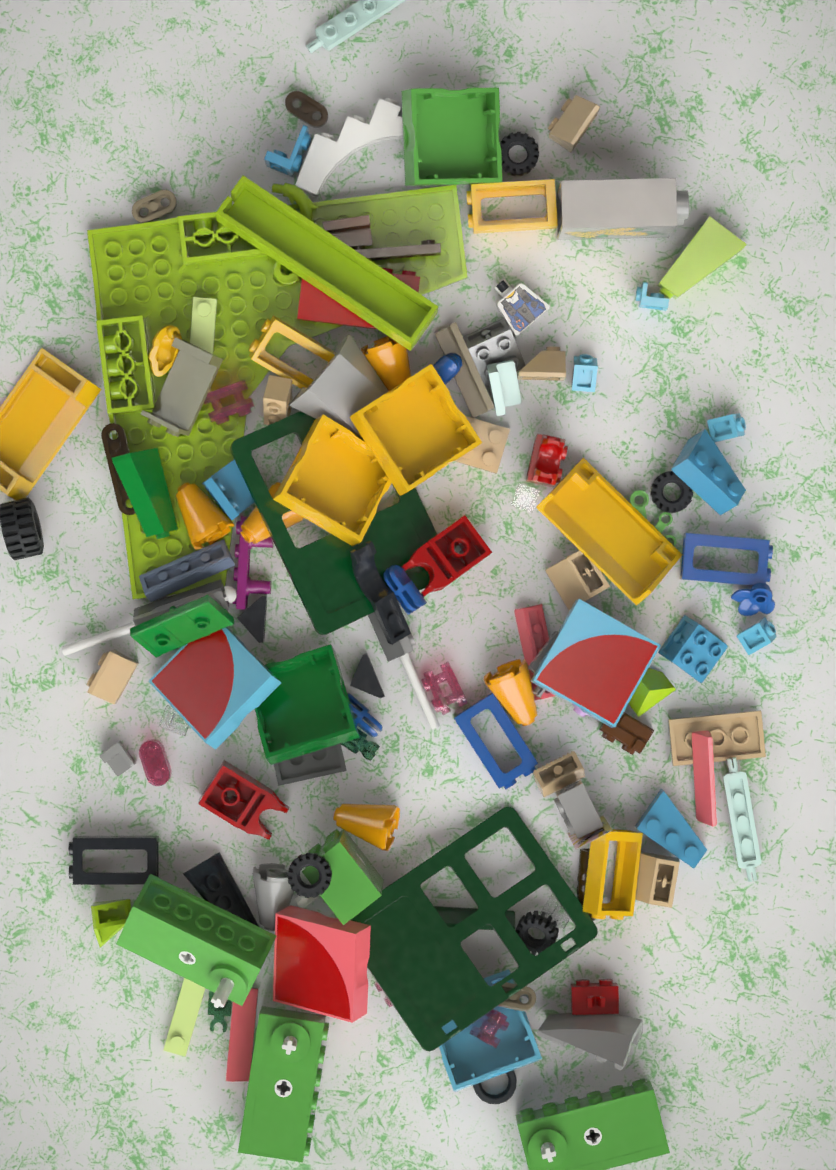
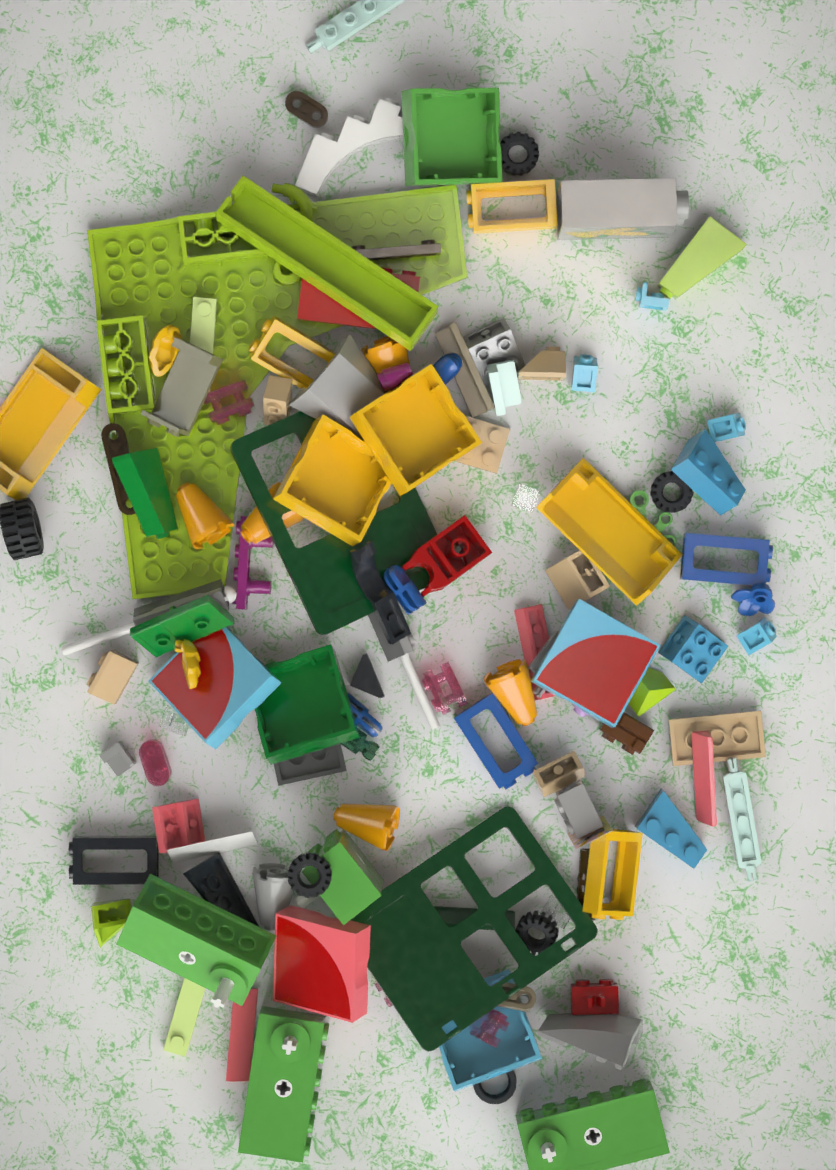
(154, 206): dark tan plate -> none
(178, 824): none -> coral slope
(186, 570): sand blue slope -> none
(190, 661): none -> yellow arm
(212, 847): none -> white sticker
(219, 1013): clear green plate -> none
(229, 490): dark azure bracket -> none
(245, 808): red brick -> none
(255, 619): black slope -> none
(278, 160): dark azure bracket -> none
(351, 231): panel -> none
(394, 376): none -> magenta cone
(519, 306): torso -> none
(546, 460): red brick -> none
(573, 123): tan slope -> none
(657, 879): tan slope -> none

